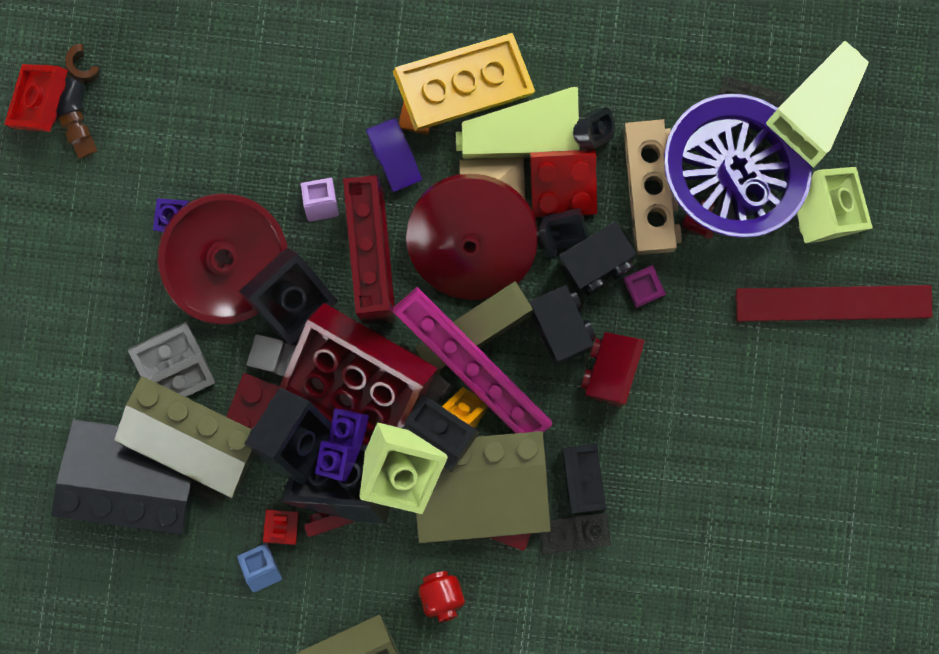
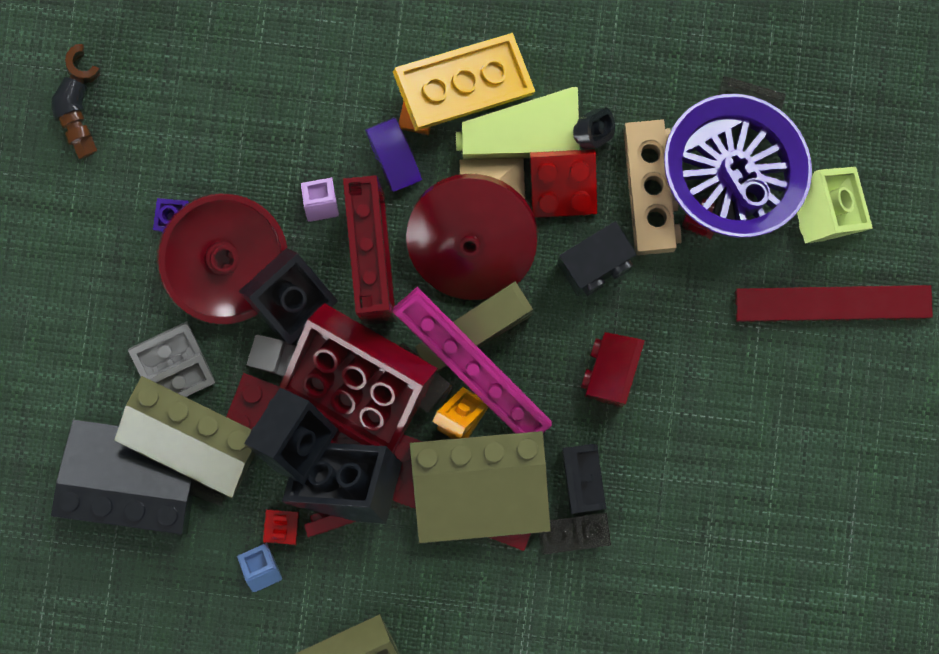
(36, 97): red plate -> none
(345, 440): dark purple slope -> none
(400, 469): yellowish green slope -> none
(441, 430): black plate -> none
(441, 596): red head -> none
(561, 325): black brick -> none
(562, 231): black bracket -> none
(644, 286): magenta tile -> none
(818, 107): yellowish green slope -> none

